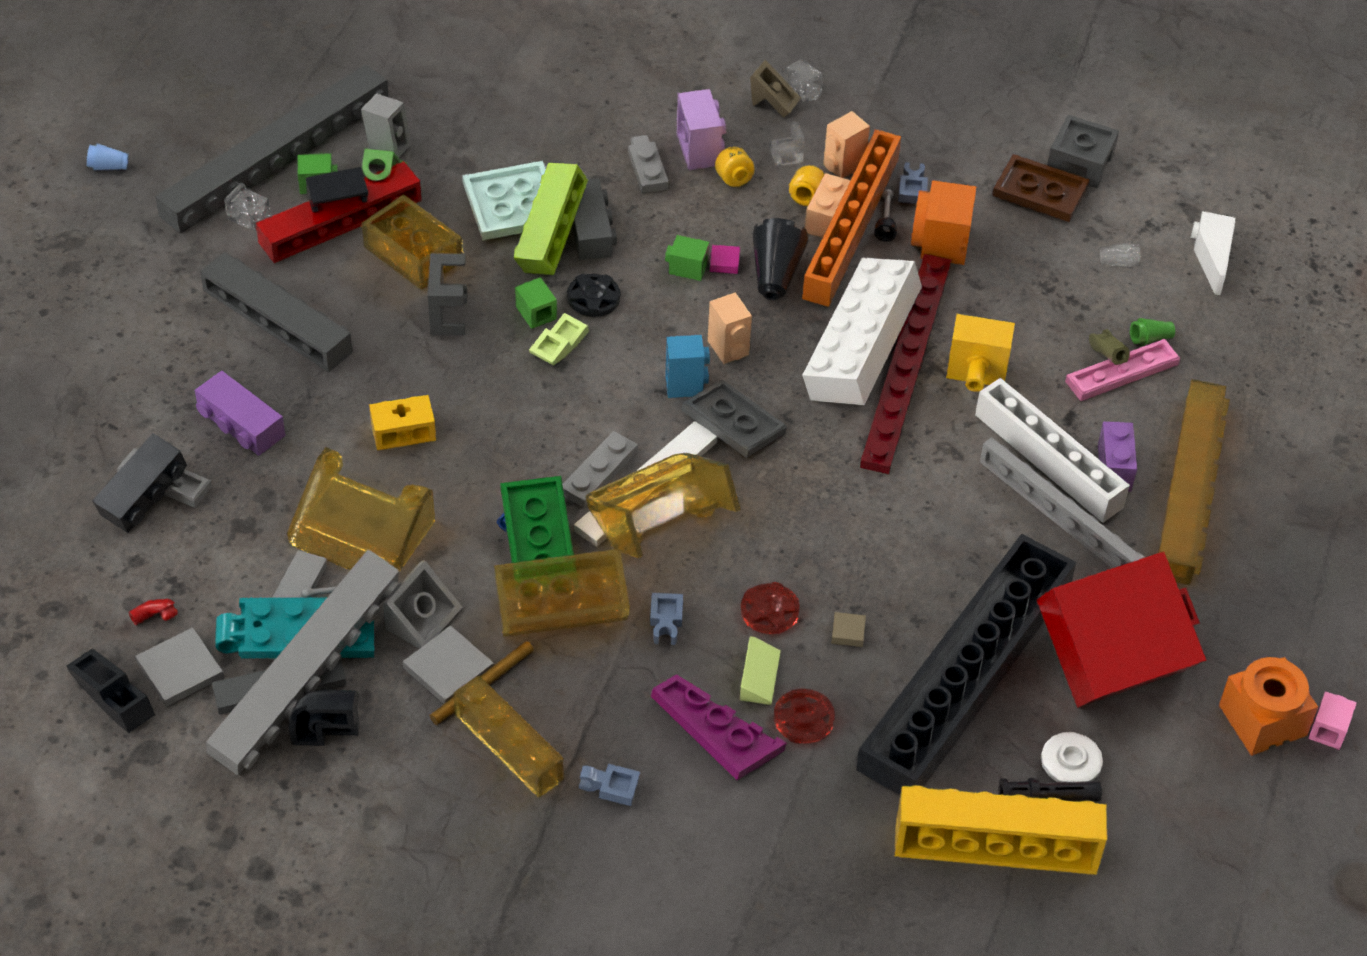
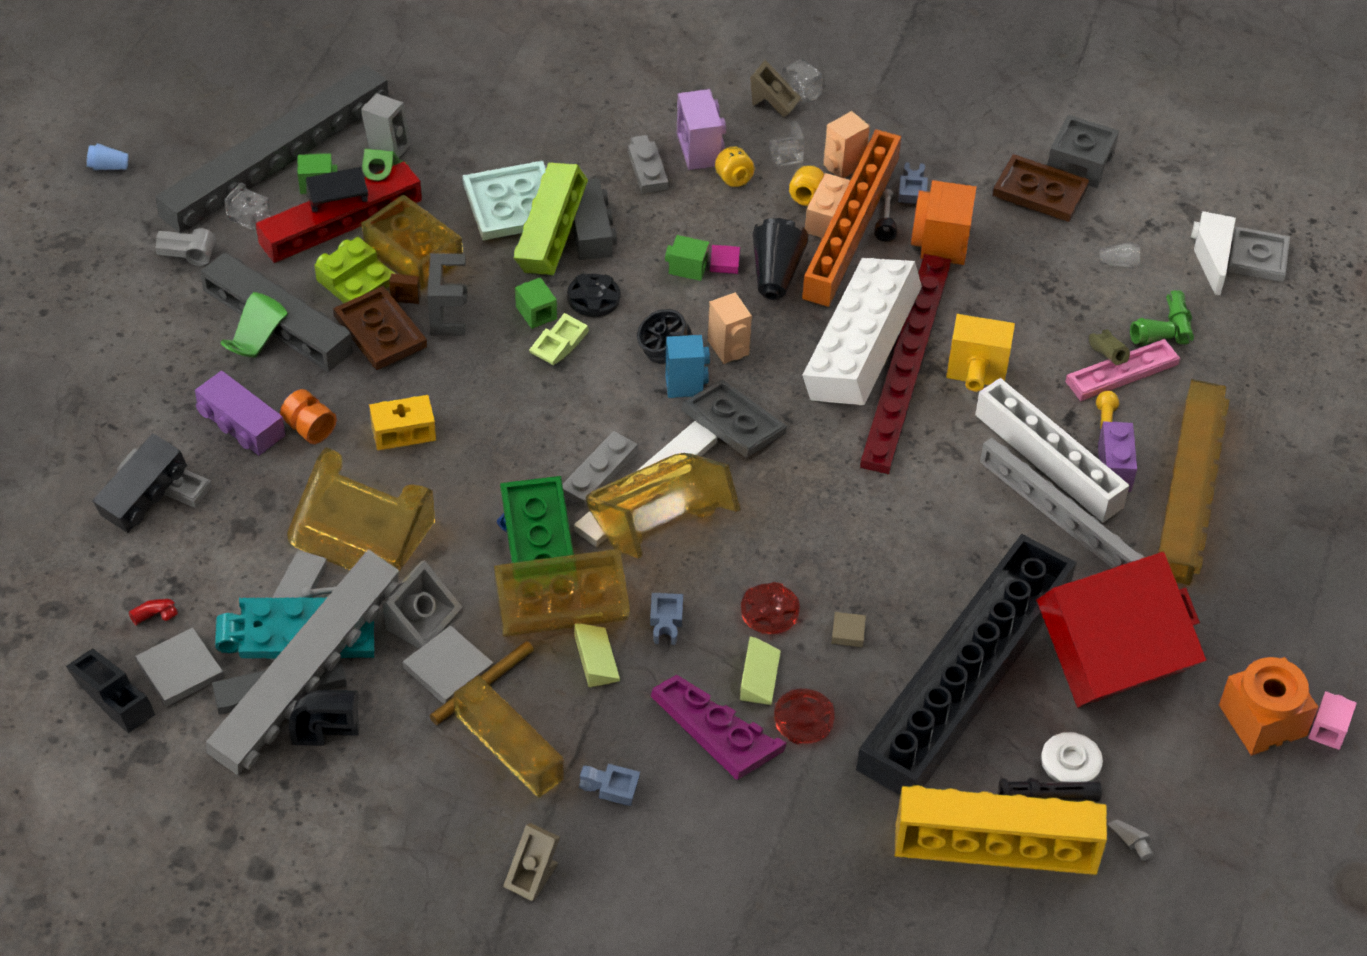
(194, 247): none -> light grey piece
(256, 325): none -> bright green piece
(308, 416): none -> orange wheel
(351, 270): none -> lime plate
(380, 327): none -> reddish brown plate
(405, 288): none -> reddish brown plate
(532, 862): none -> dark tan slope
(596, 655): none -> yellowish green slope
(657, 325): none -> black wheel
(1107, 403): none -> yellow bar
(1133, 838): none -> light grey bar
(1180, 317): none -> bright green pin
(1259, 254): none -> light grey tile

